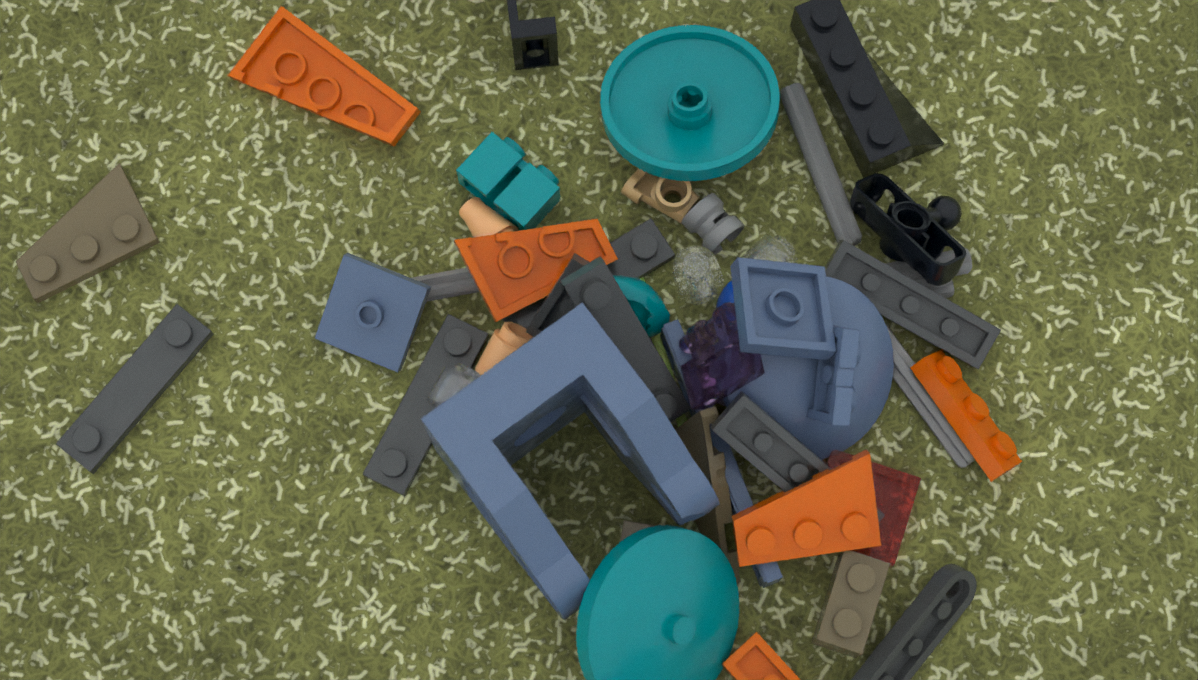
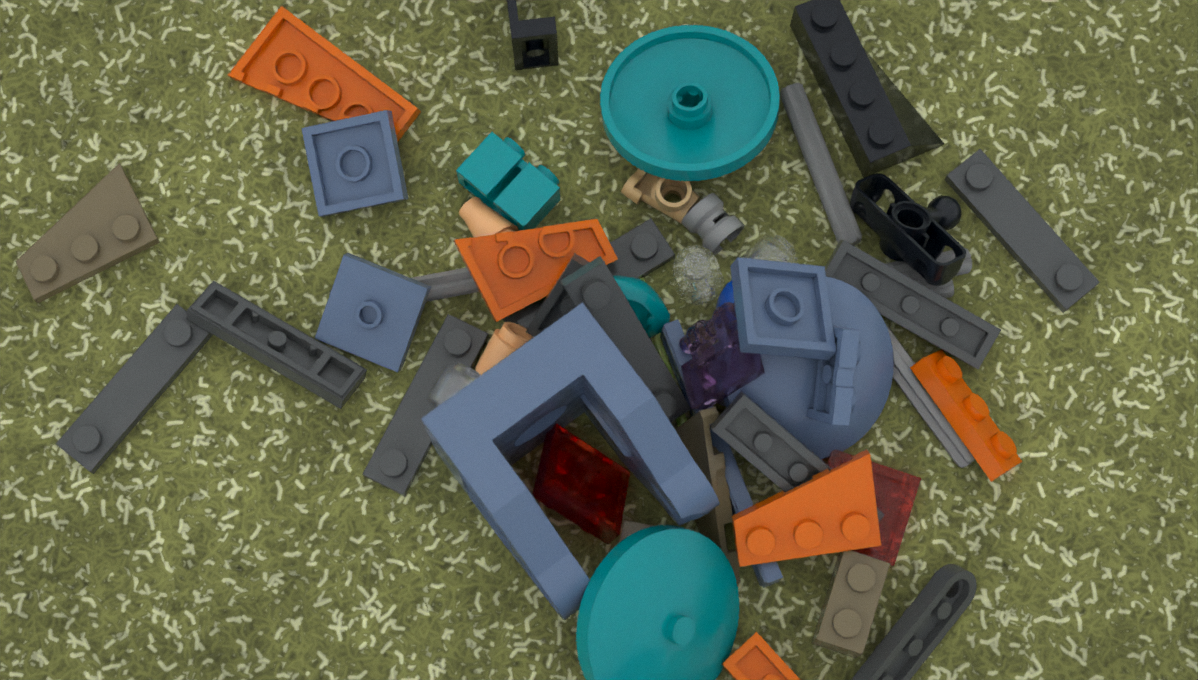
(276, 344): none -> dark grey plate
(355, 163): none -> sand blue plate
(581, 484): none -> clear red plate
(1021, 230): none -> dark grey plate

